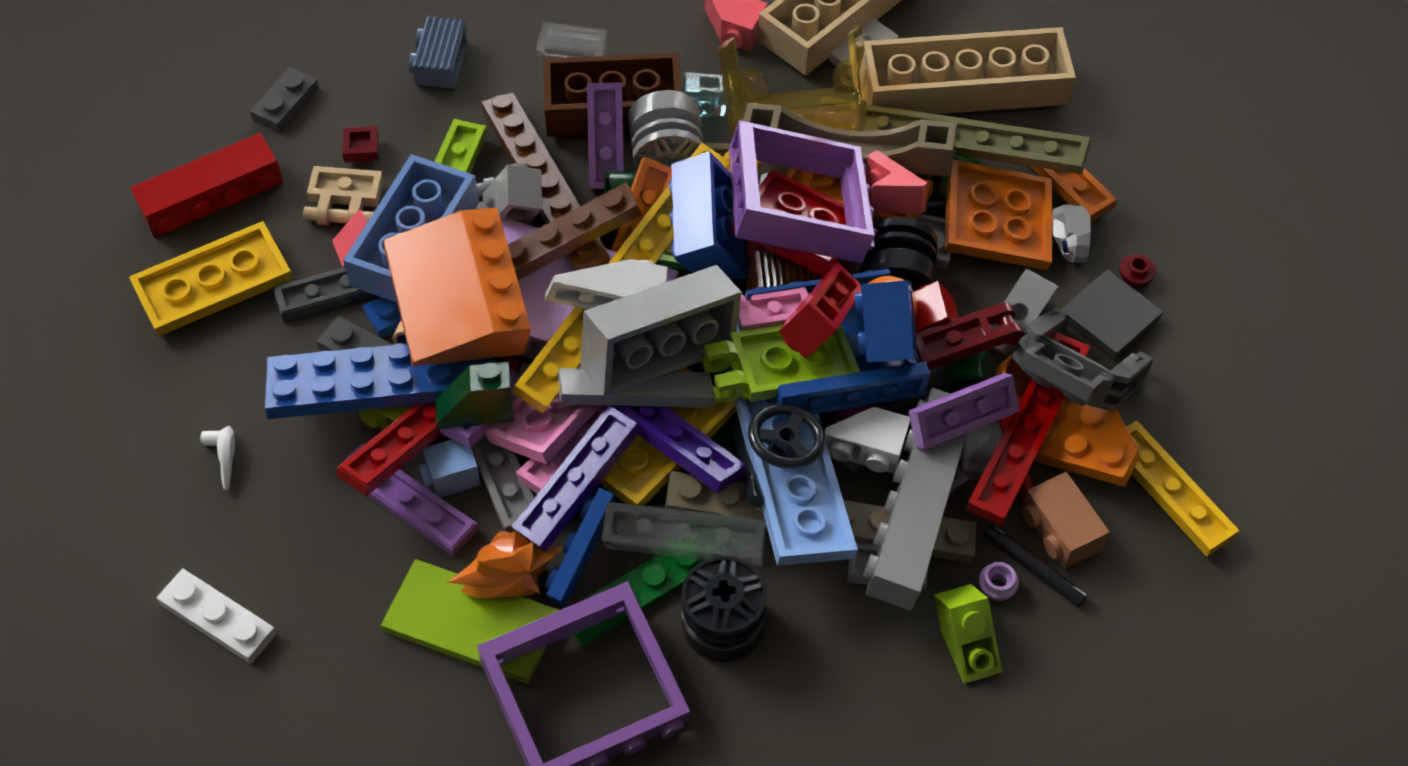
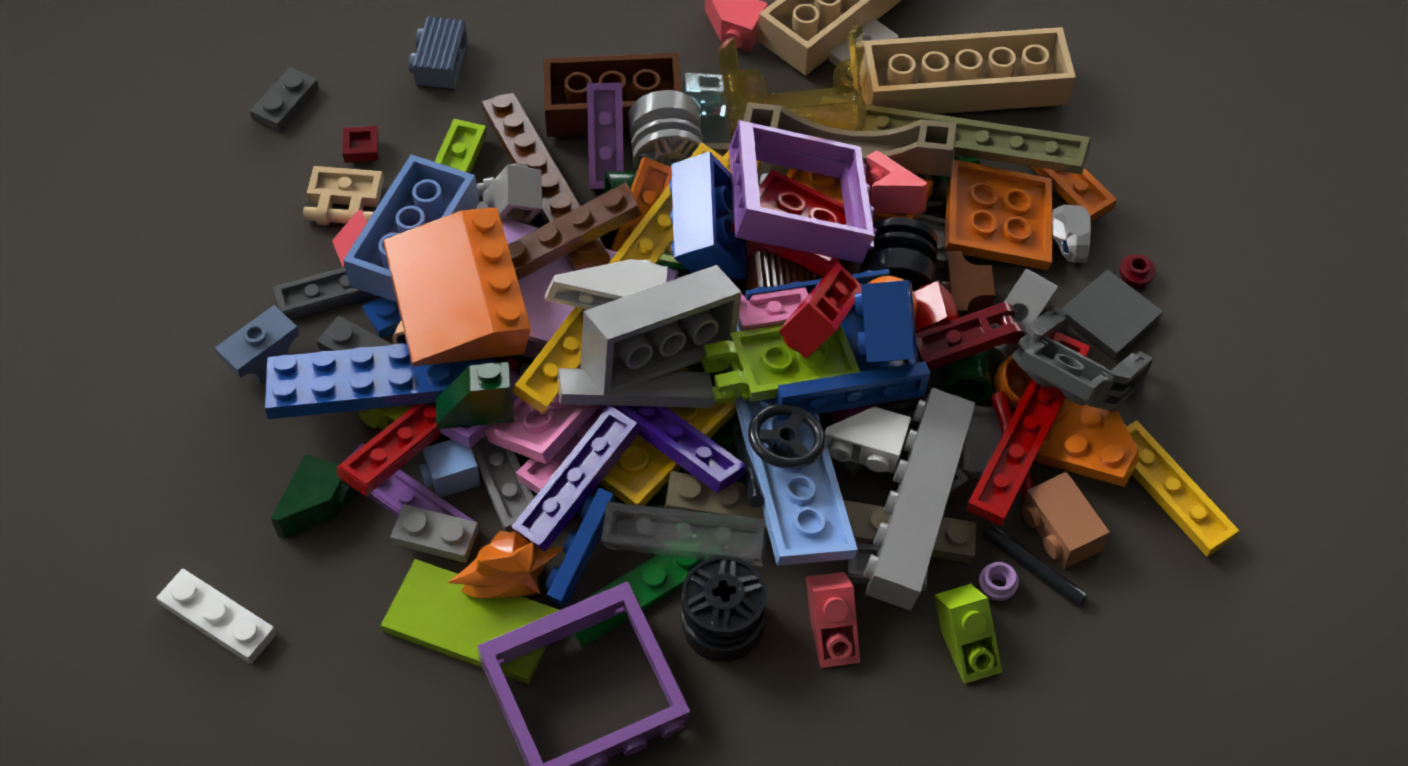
(207, 185): red brick -> none
(210, 278): yellow plate -> none
(225, 449): white bar -> none
(261, 338): none -> sand blue brick
(311, 497): none -> dark green slope
(434, 533): none -> light grey plate
(571, 40): clear tile -> none
(833, 619): none -> coral slope
(964, 411): medium lavender plate -> none
(968, 284): none -> reddish brown brick

